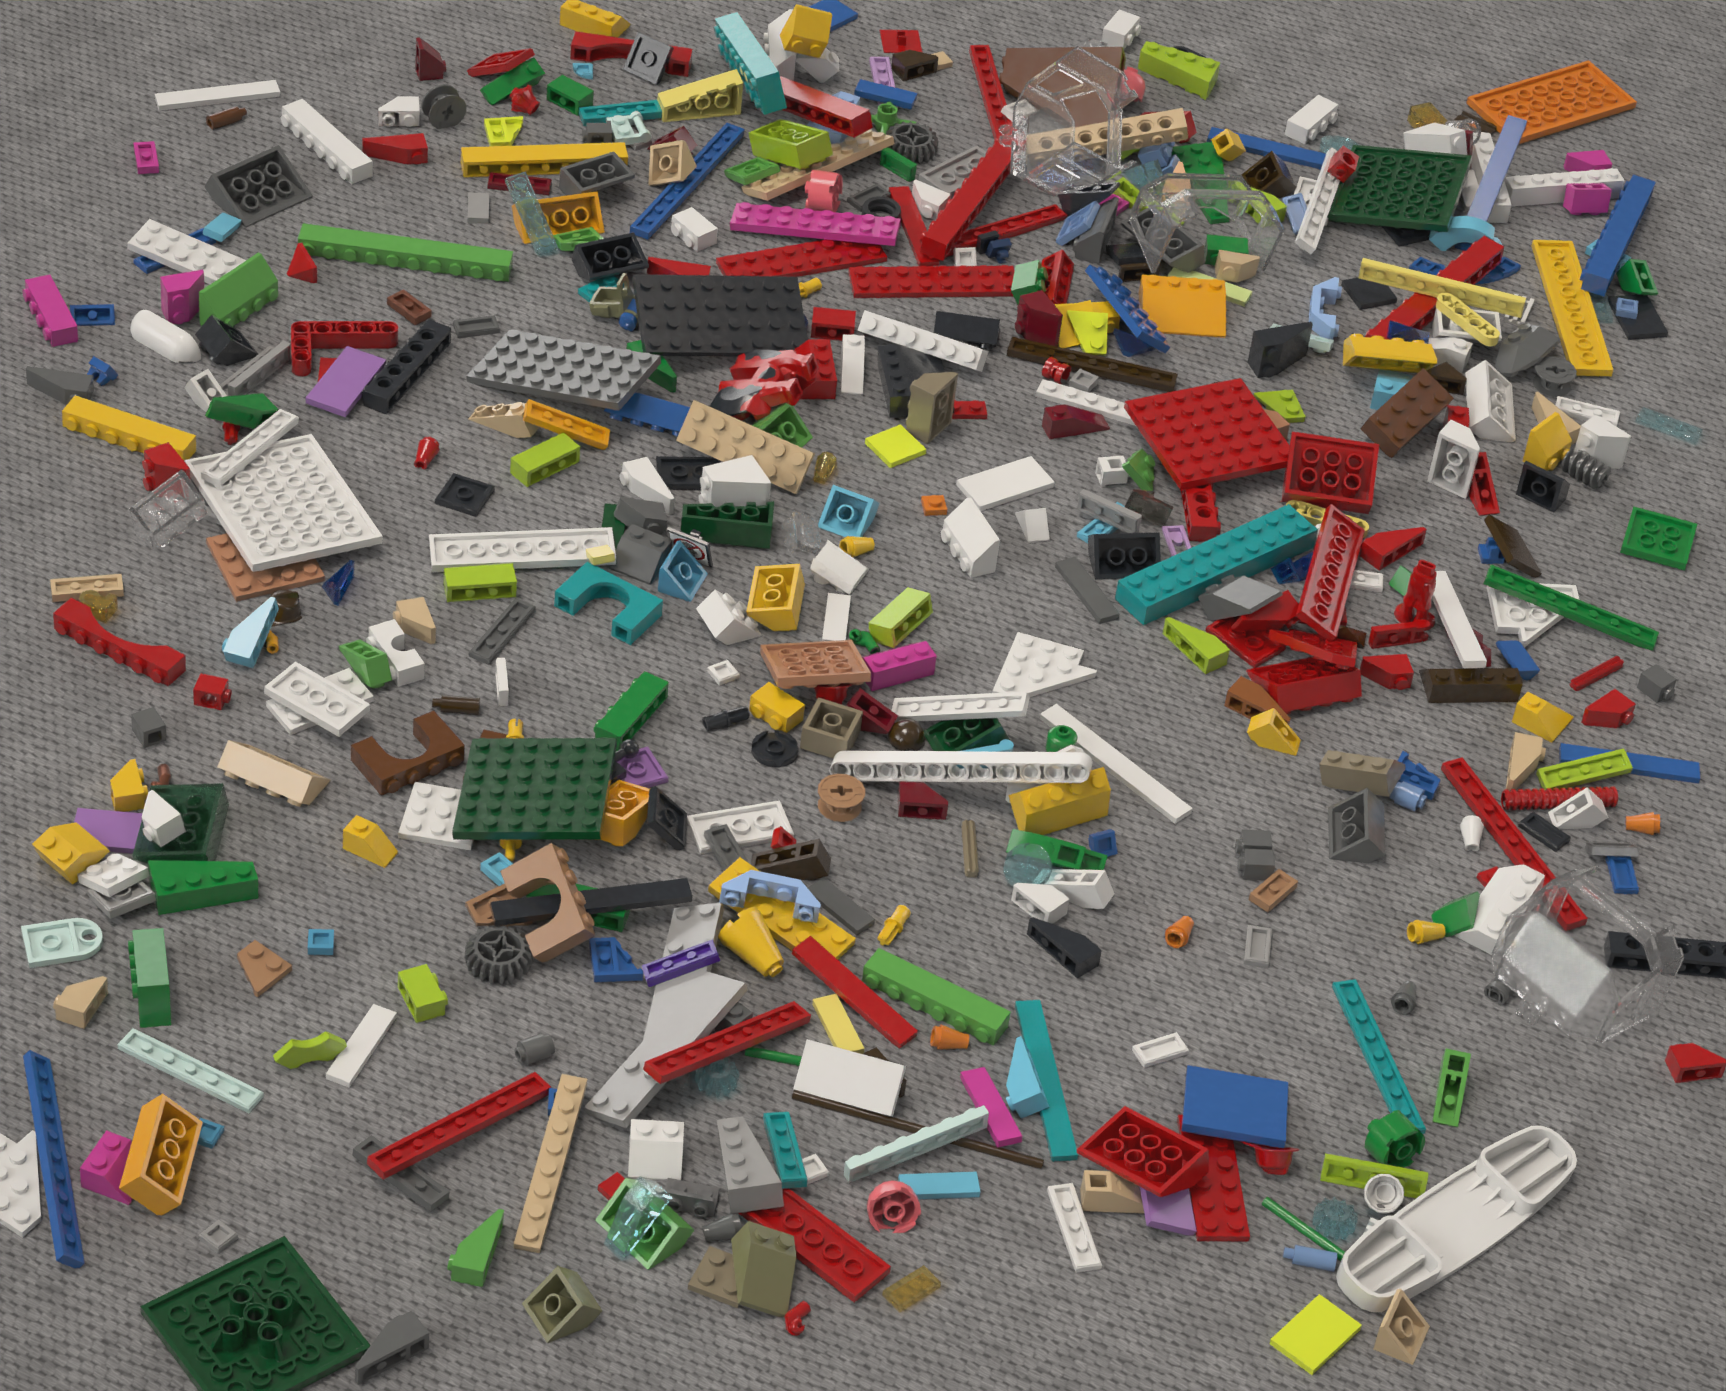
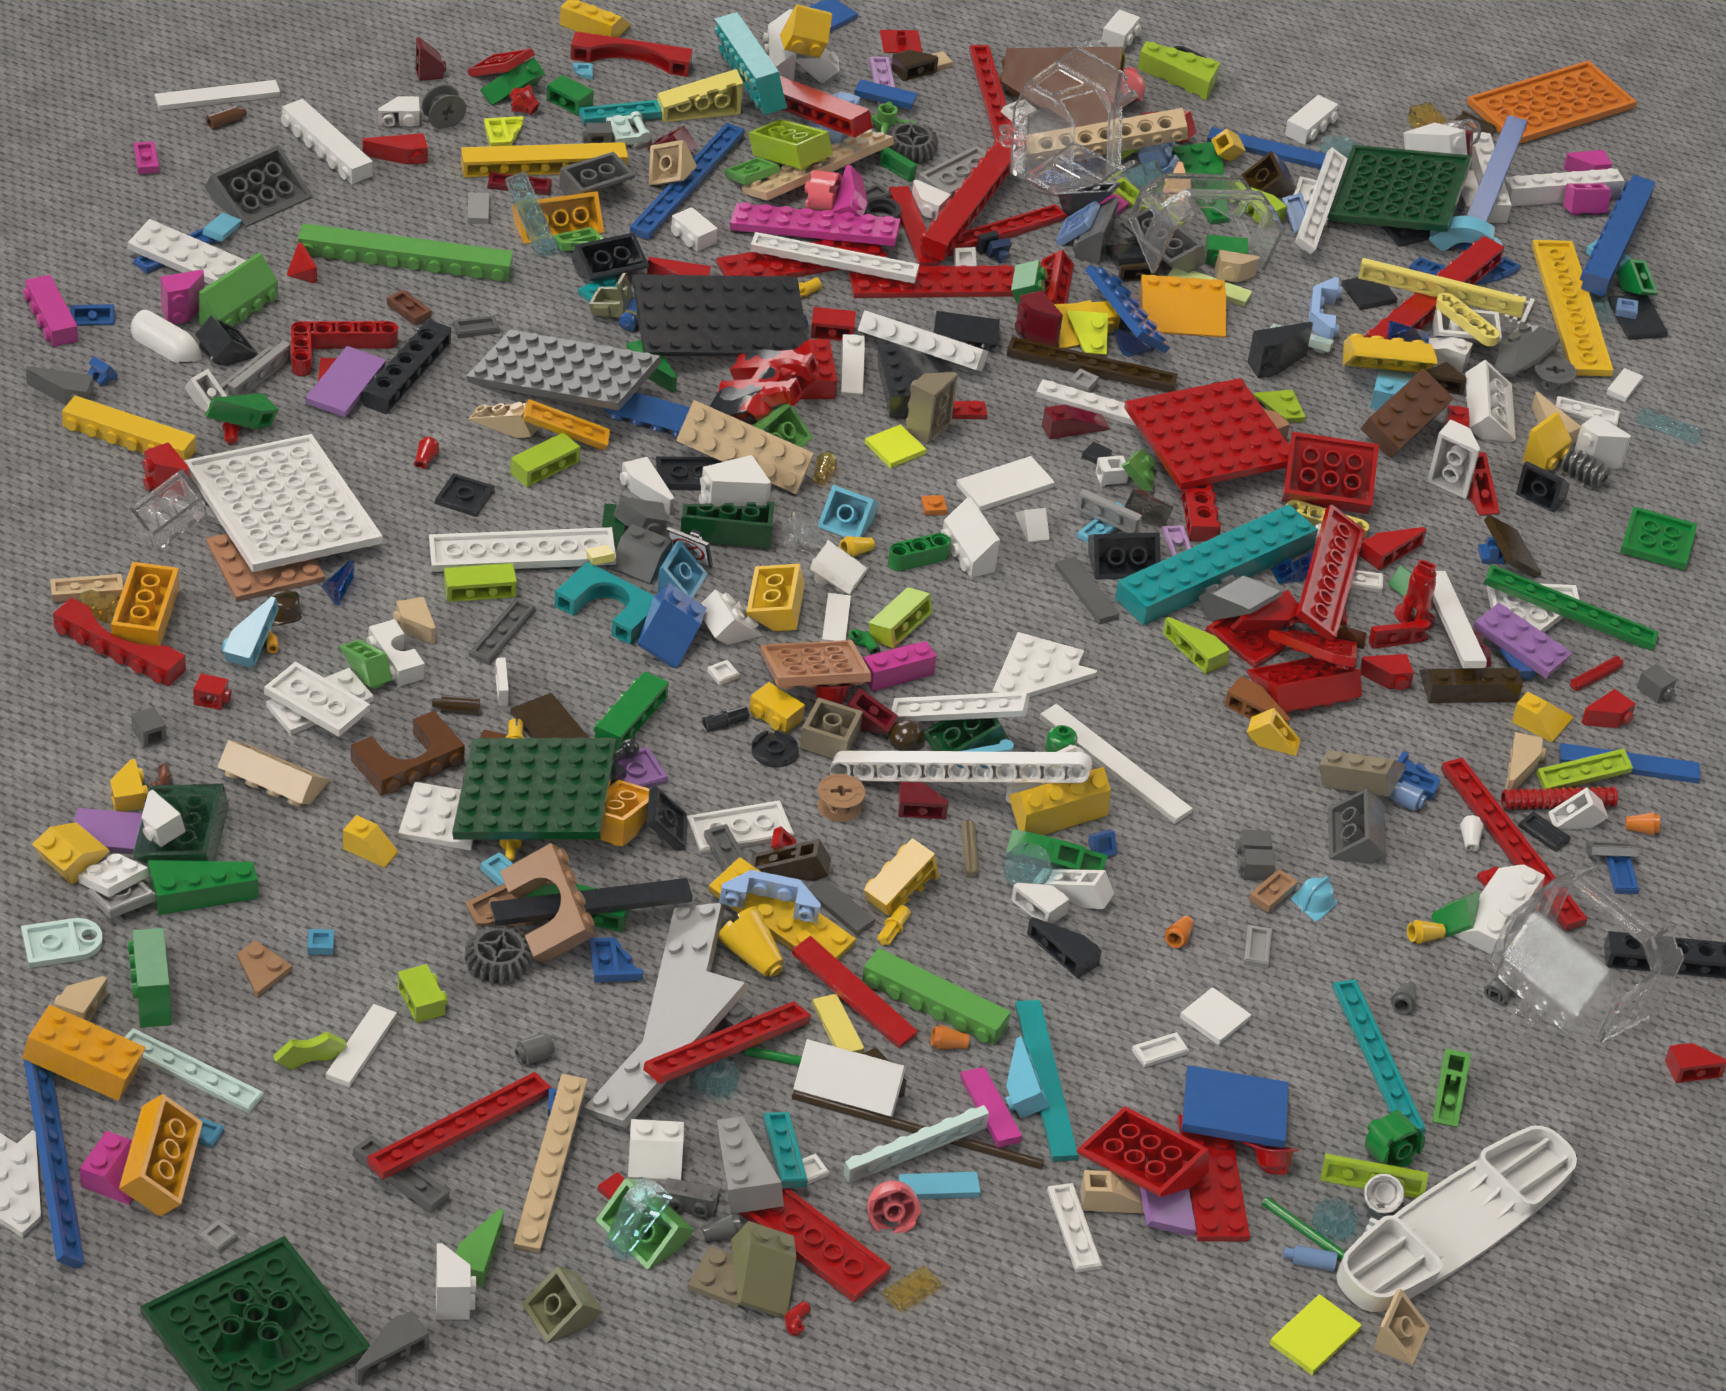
(83, 1052): none -> light orange brick
(146, 603): none -> light orange brick
(249, 447): white tile -> none
(453, 1286): none -> white slope
(547, 719): none -> dark brown tile
(648, 58): plate -> none
(671, 625): none -> blue slope
(680, 963): dark purple tile -> none
(834, 257): none -> white plate
(851, 193): none -> dark pink slope
(901, 877): none -> yellow wedge
(919, 552): none -> green beam
(1056, 370): red wheel -> none
(1095, 451): none -> black tile
(1215, 1016): none -> white tile
(1315, 897): none -> medium azure piece
(1343, 164): red brick -> none
(1522, 640): none -> medium lavender plate
(1624, 385): none -> white tile

